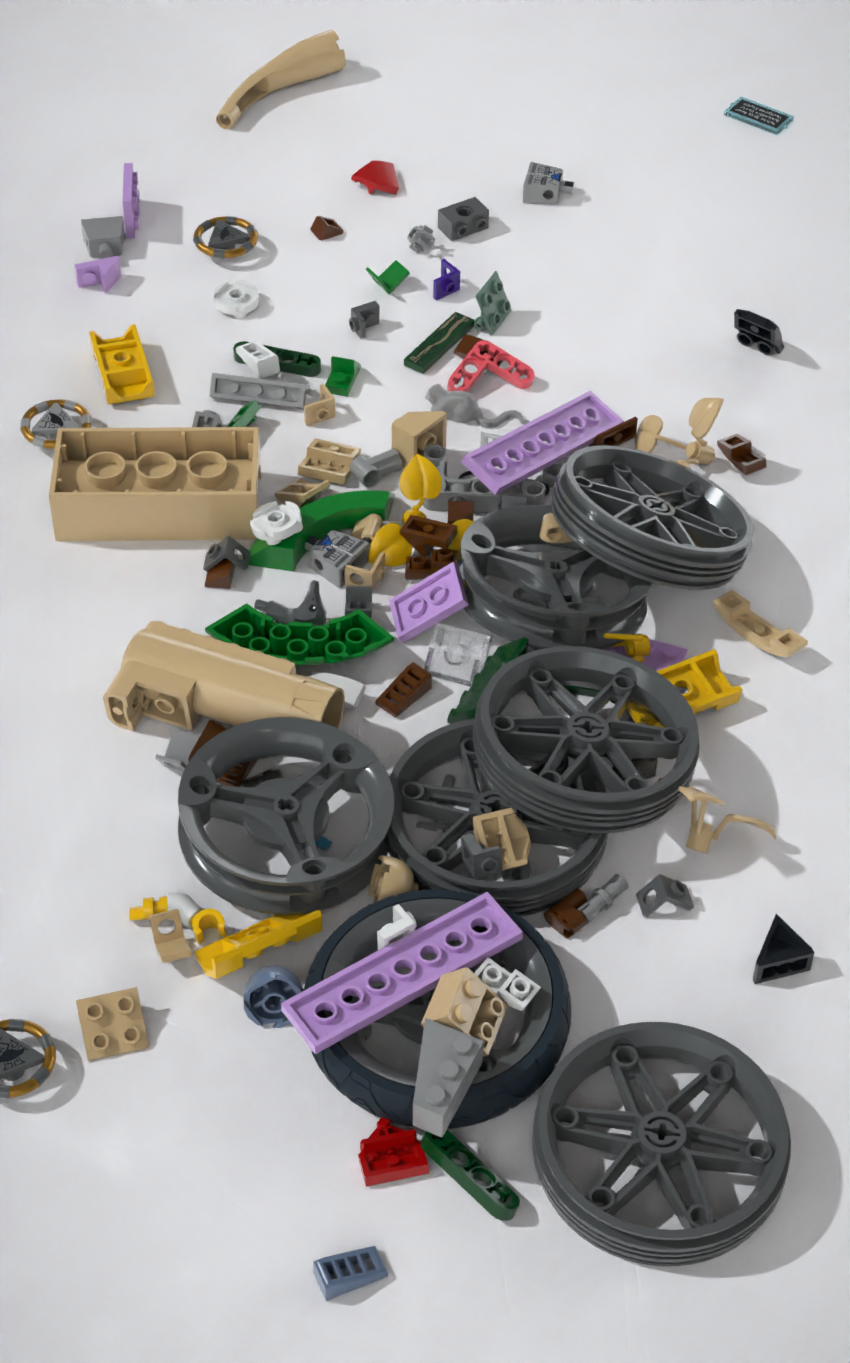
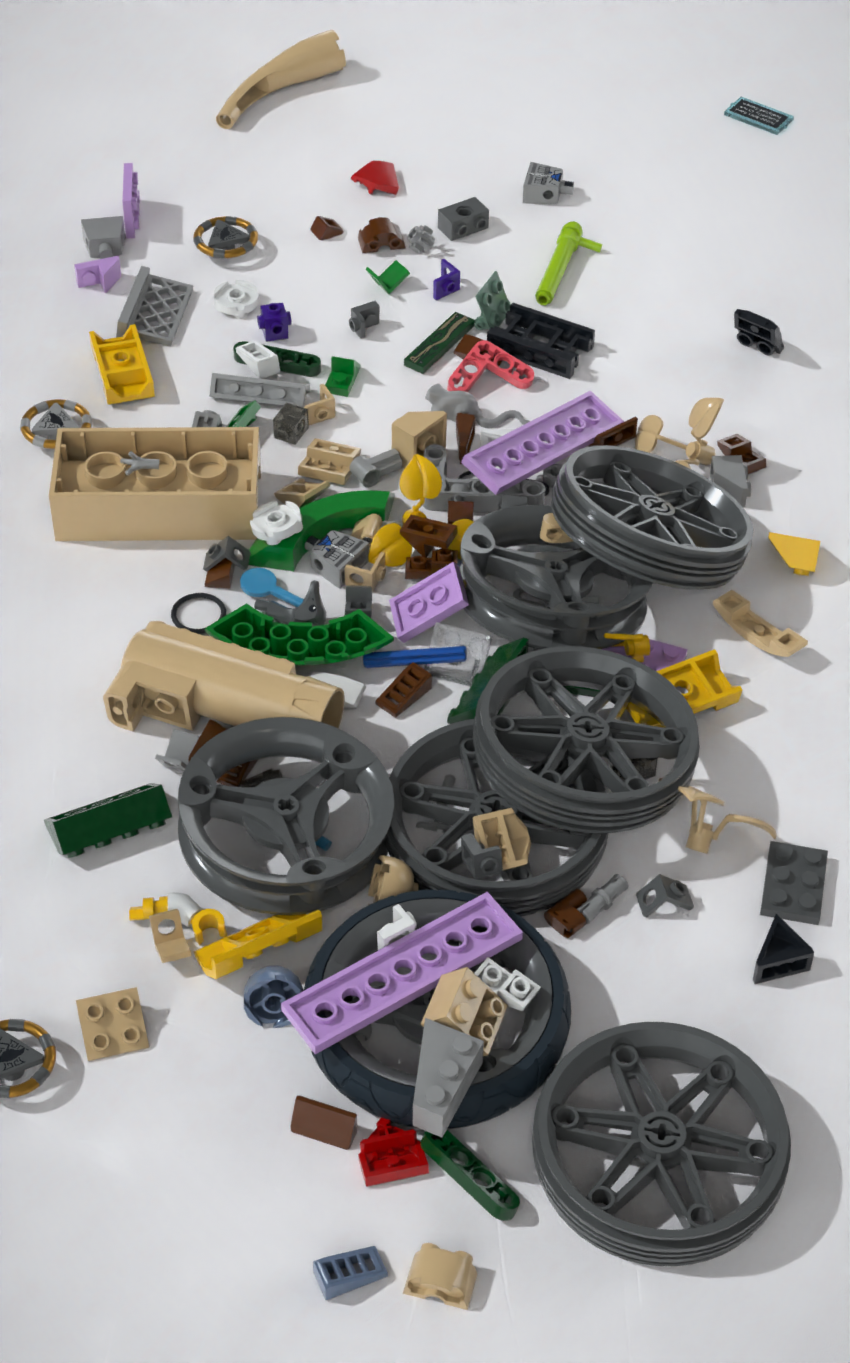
(109, 818): none -> dark green slope
(137, 303): none -> light grey fence
(139, 463): none -> light grey bar
(192, 596): none -> black tyre
(262, 582): none -> dark azure piece
(274, 321): none -> dark purple brick
(290, 423): none -> clear smoke brick
(324, 1122): none -> reddish brown slope
(380, 233): none -> reddish brown cylinder
(418, 656): none -> blue axle
(442, 1275): none -> tan cylinder
(464, 433): none -> reddish brown slope
(538, 354): none -> black fence
(567, 243): none -> lime cylinder
(731, 476): none -> light grey slope
(794, 883): none -> dark grey plate
(796, 552): none -> yellow slope

